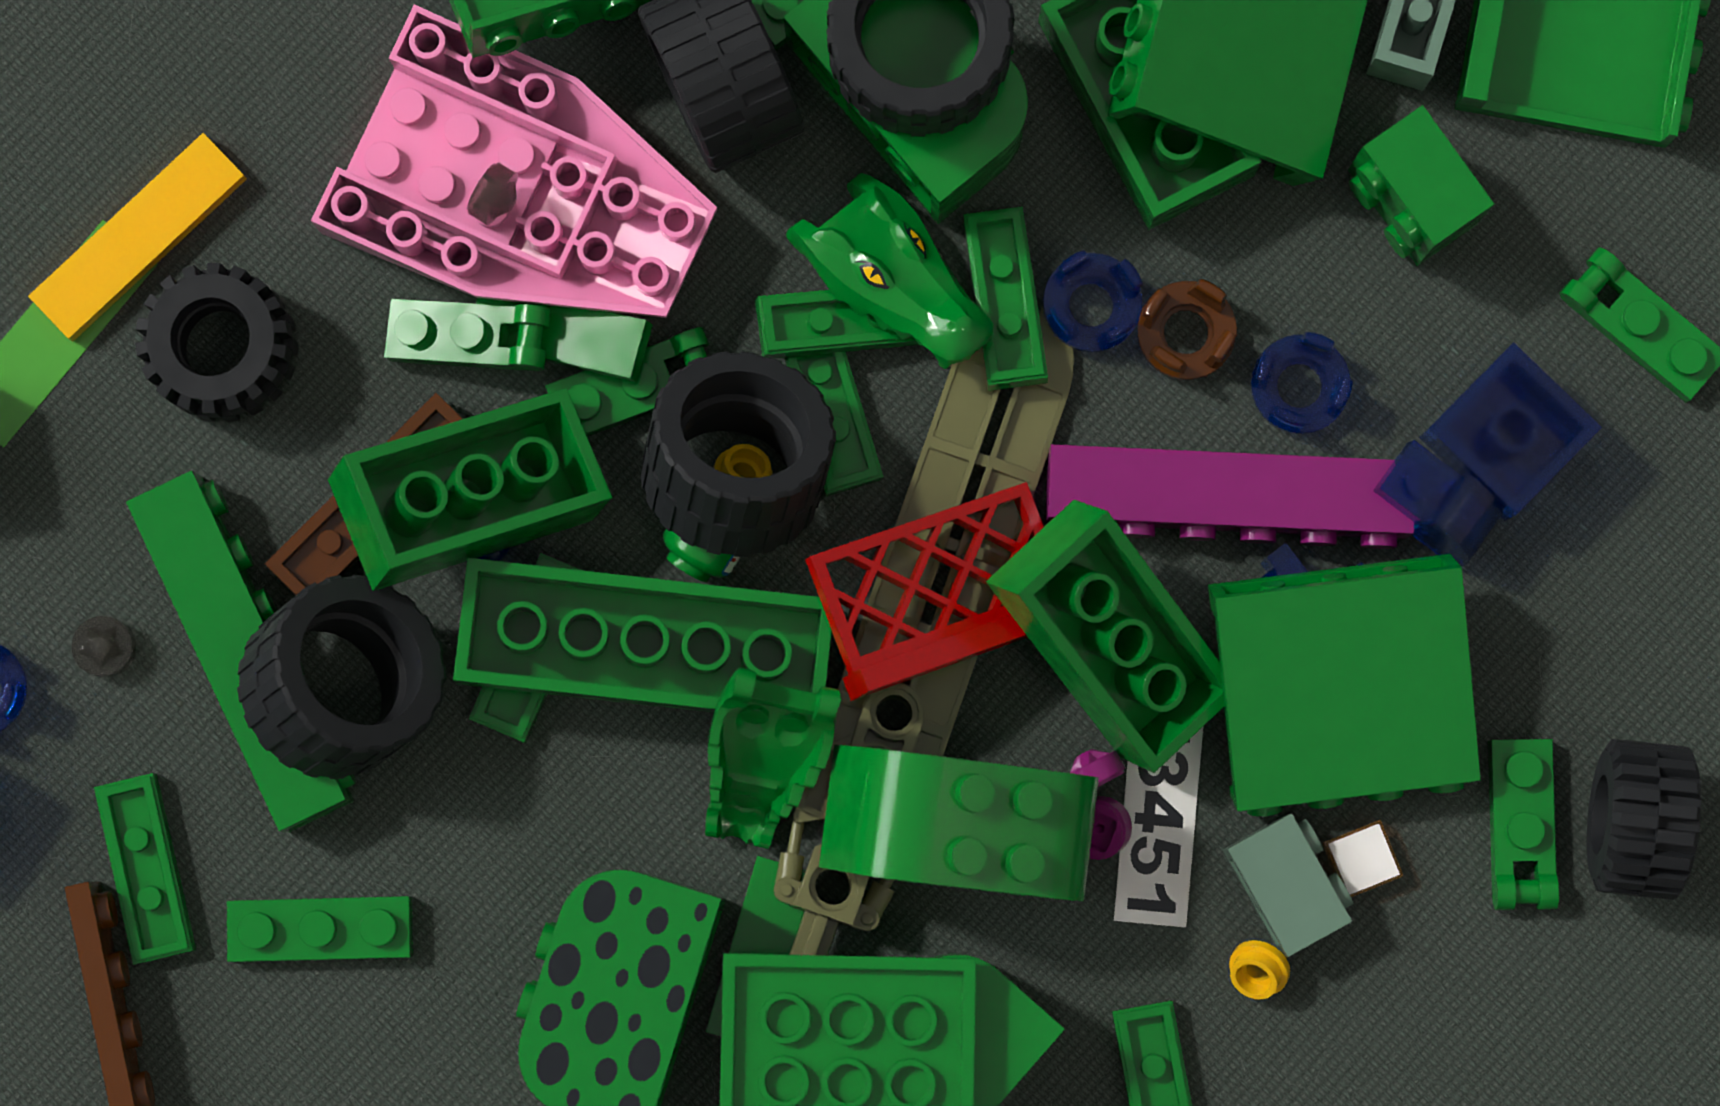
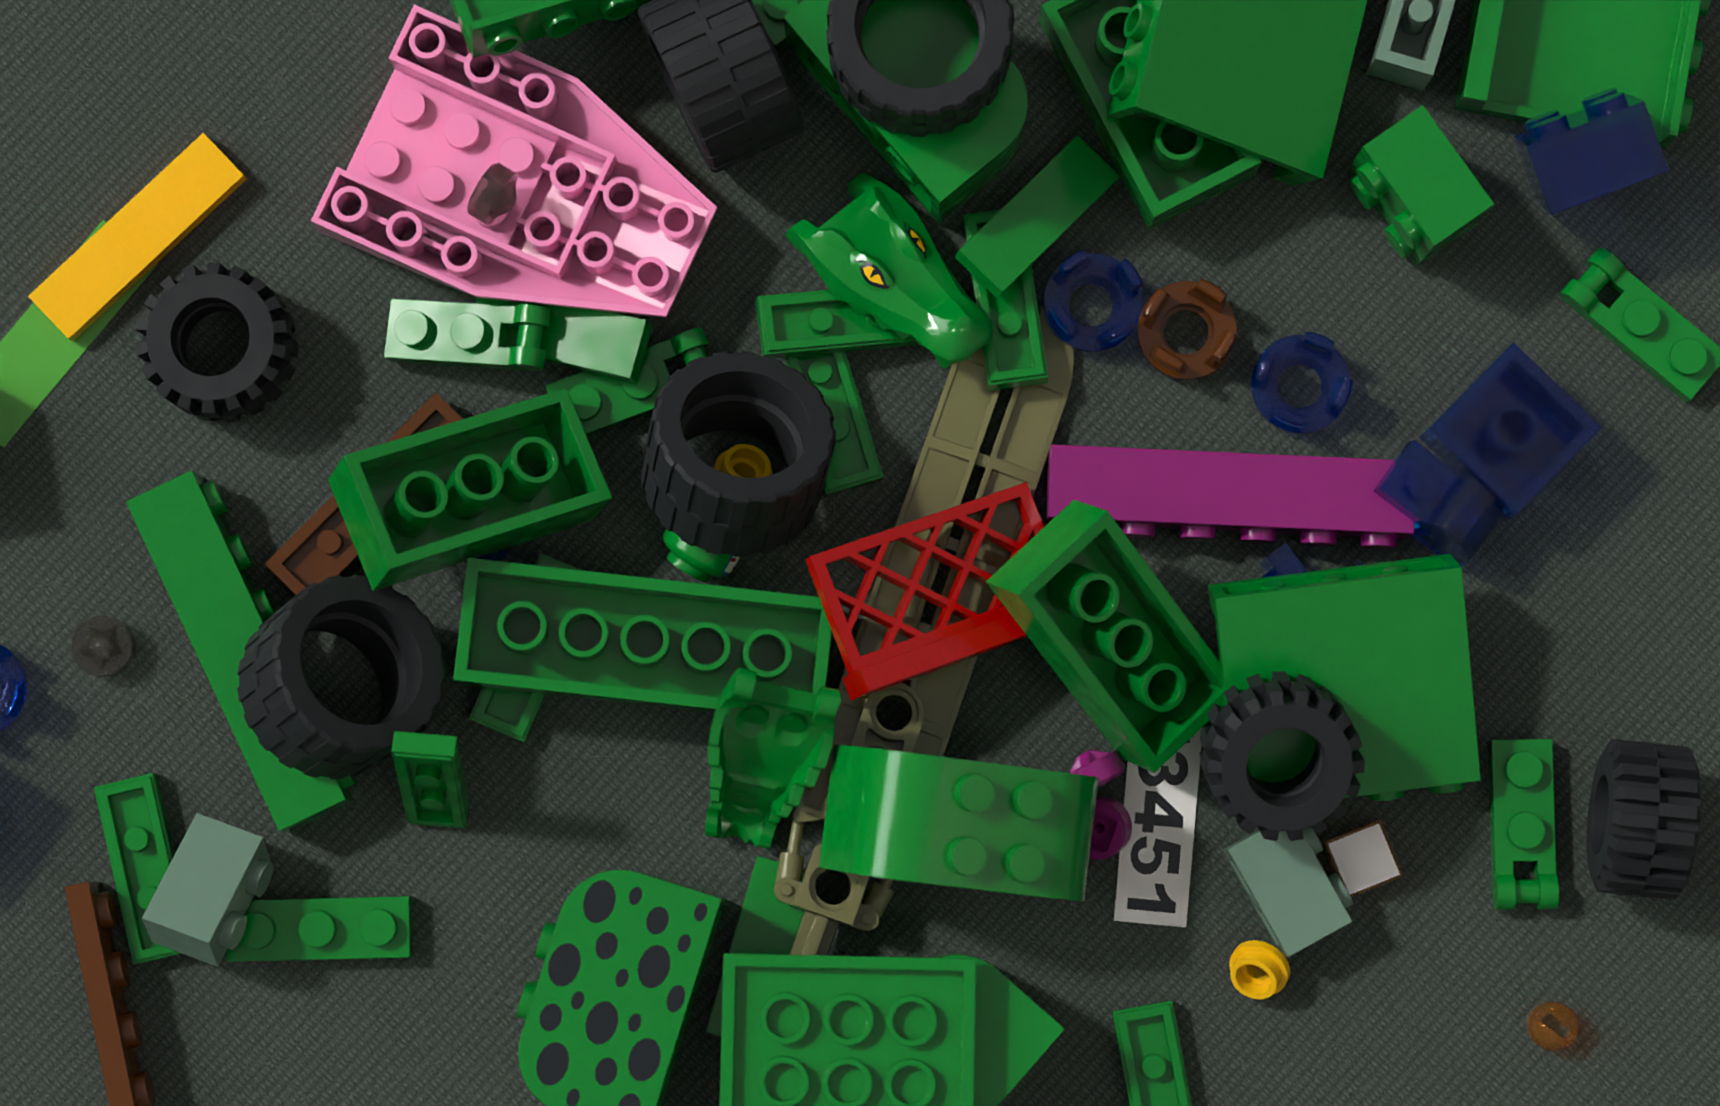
(208, 890): none -> sand green brick
(431, 779): none -> green tile
(1037, 216): none -> green tile
(1297, 801): none -> black tyre
(1545, 1036): none -> clear orange hinge
(1590, 150): none -> clear blue brick

